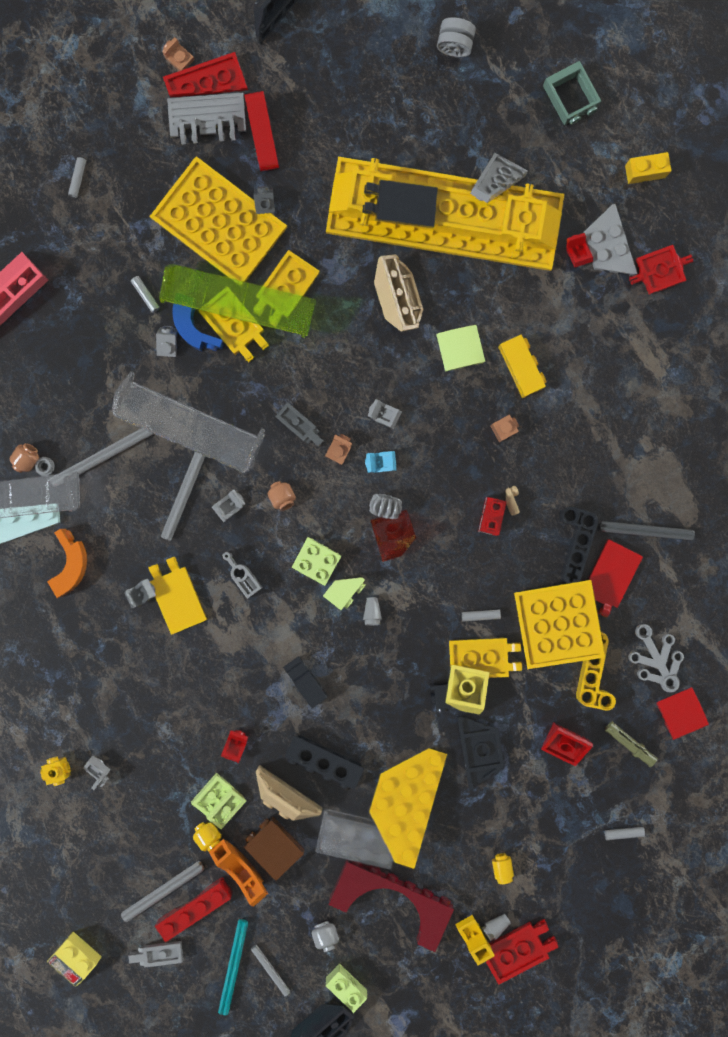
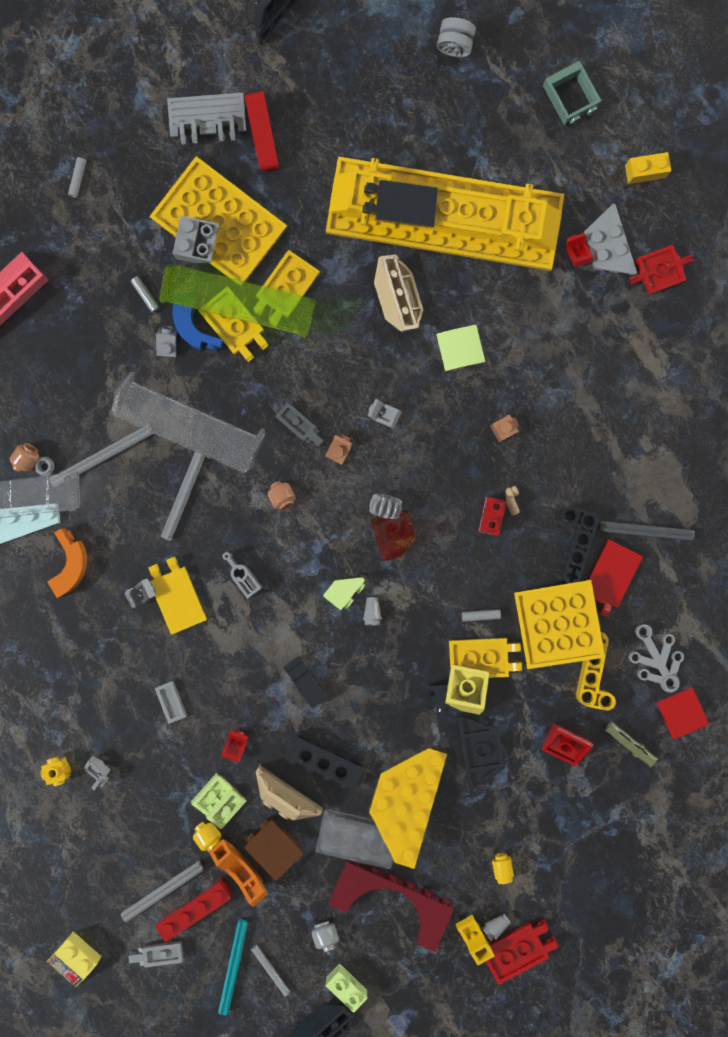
(170, 702): none -> light grey tile
(177, 55): nougat bracket -> none
(195, 240): none -> light grey slope
(210, 77): red wing -> none
(229, 505): light grey bracket -> none
(264, 200): dark grey bracket -> none
(316, 561): yellowish green hinge -> none
(380, 462): medium azure bracket -> none
(497, 178): light grey wing -> none
(522, 366): yellow brick -> none
(624, 833): light grey piece -> none

